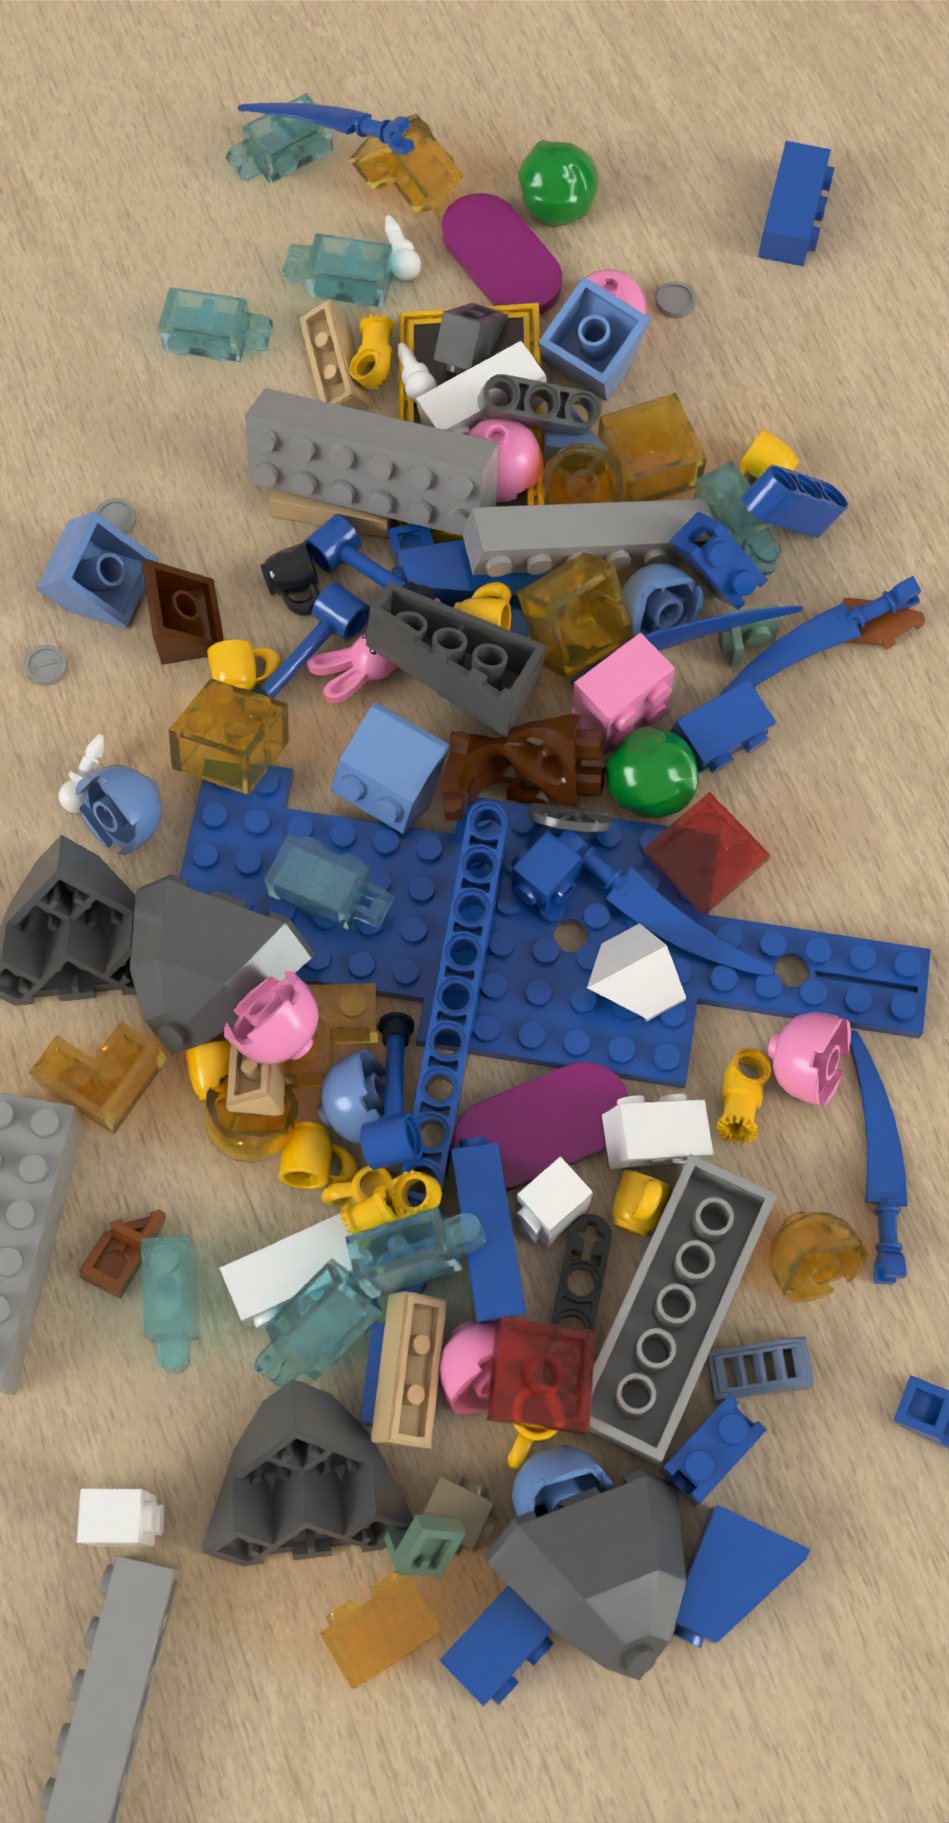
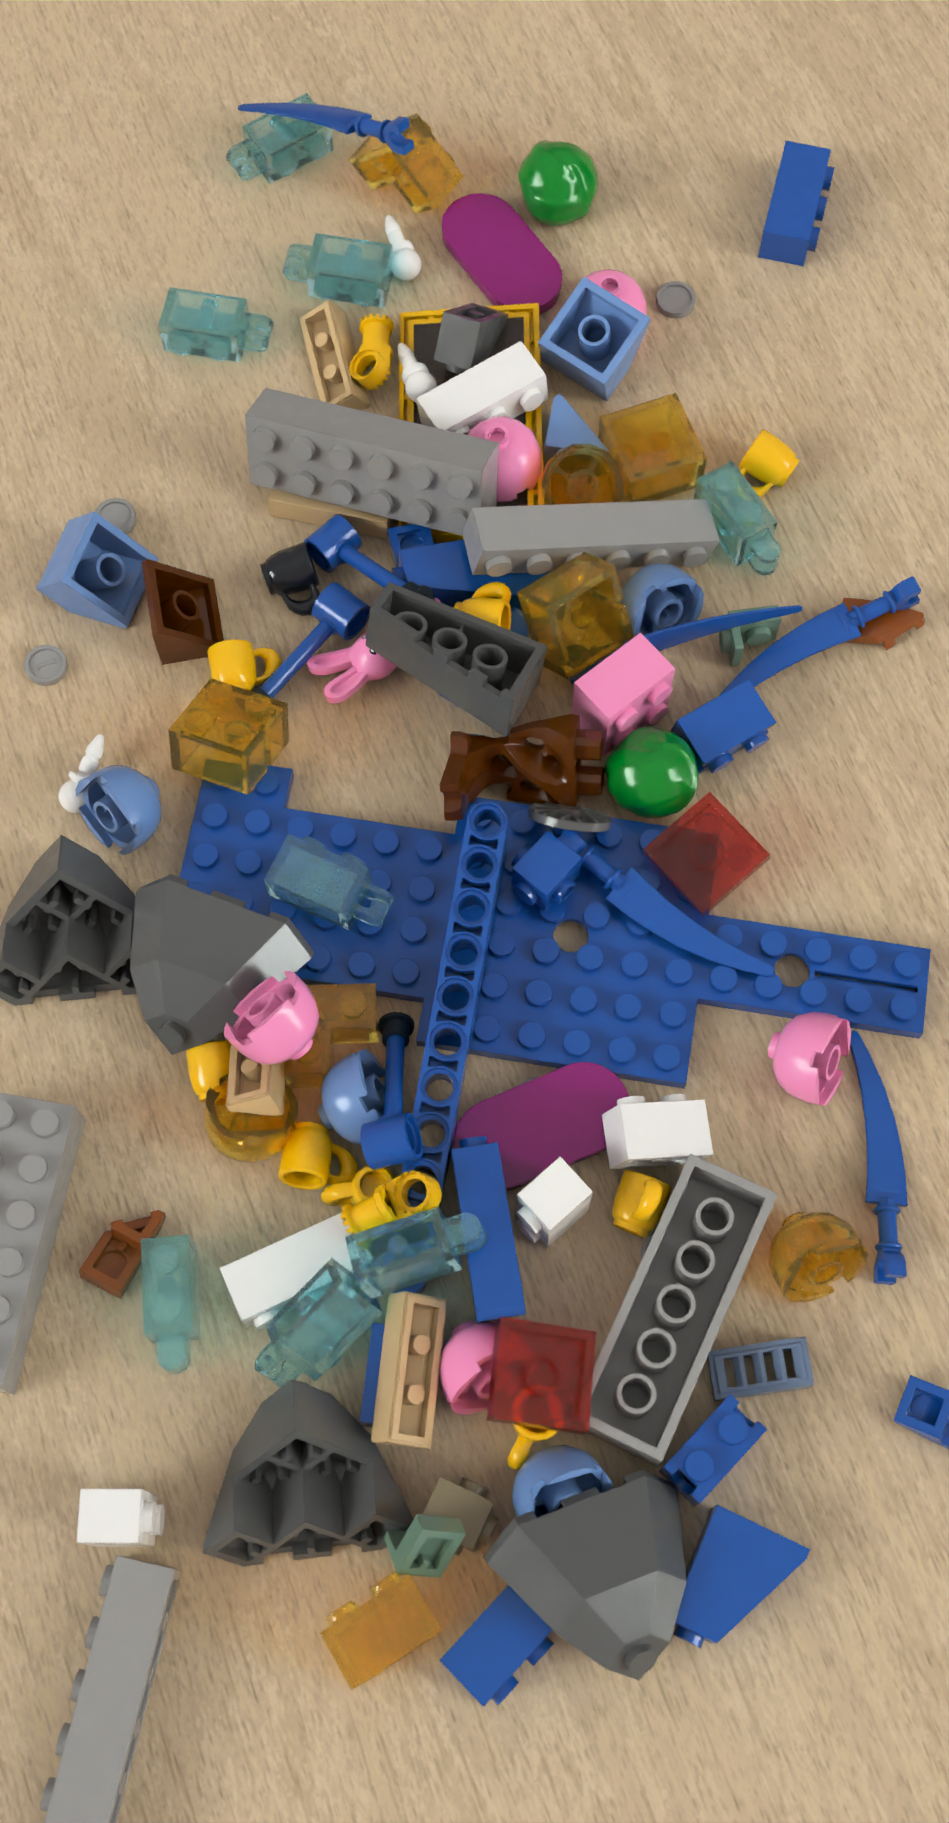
(104, 1085): clear yellow brick -> none
(390, 768): medium blue slope -> none
(557, 397): dark grey beam -> none
(585, 1306): black beam -> none
(637, 973): white slope -> none
(719, 562): blue brick -> none
(742, 1096): yellow connector -> none
(794, 501): blue beam -> none

